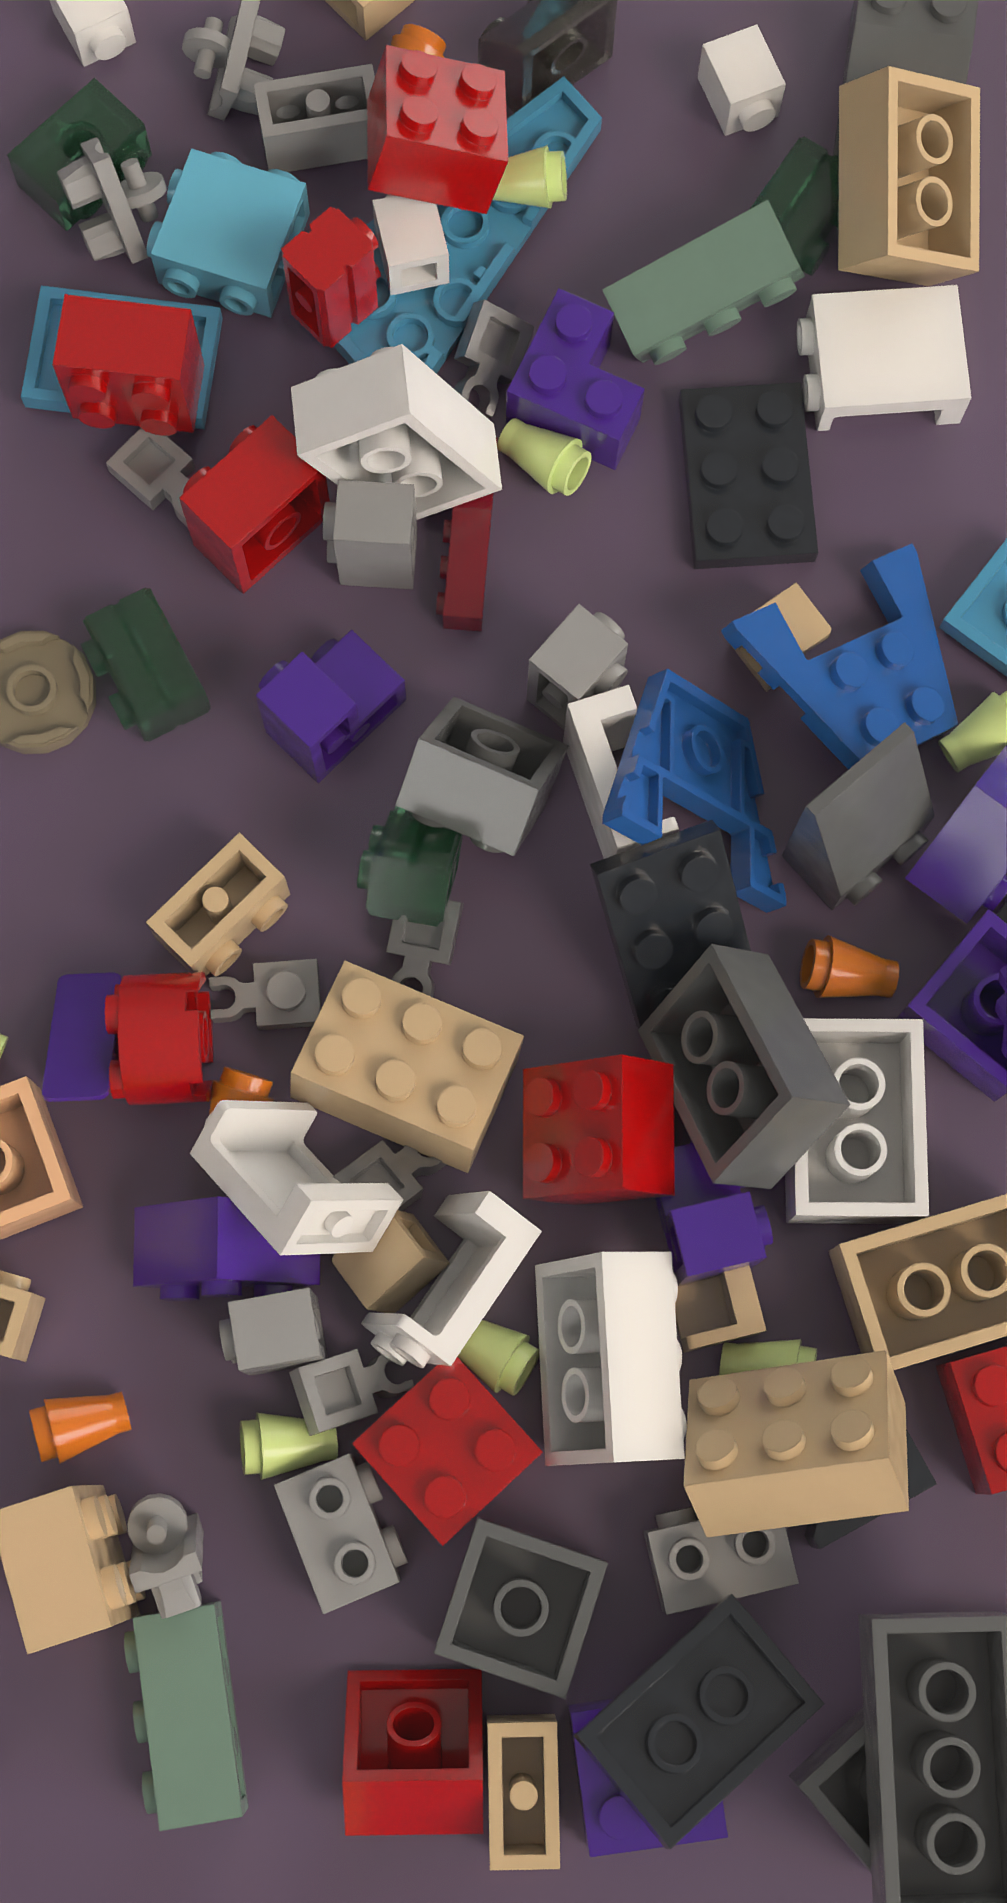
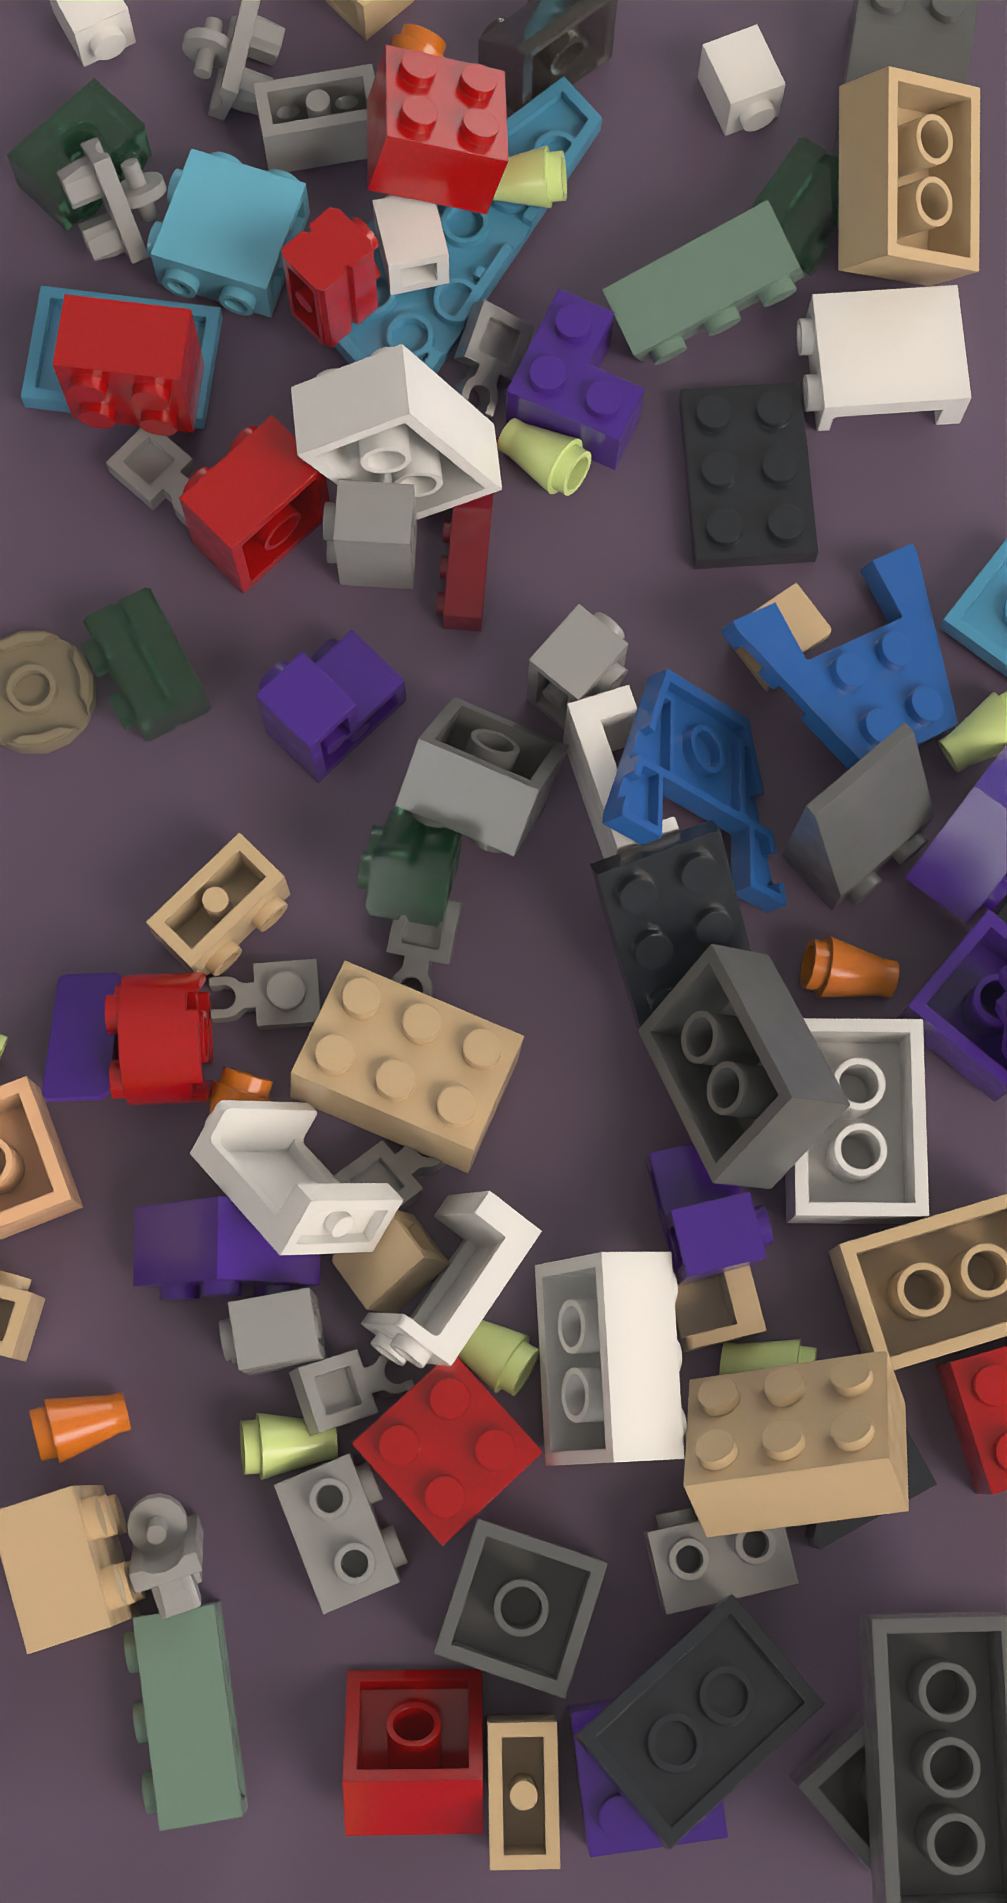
(598, 1130): red brick -> none

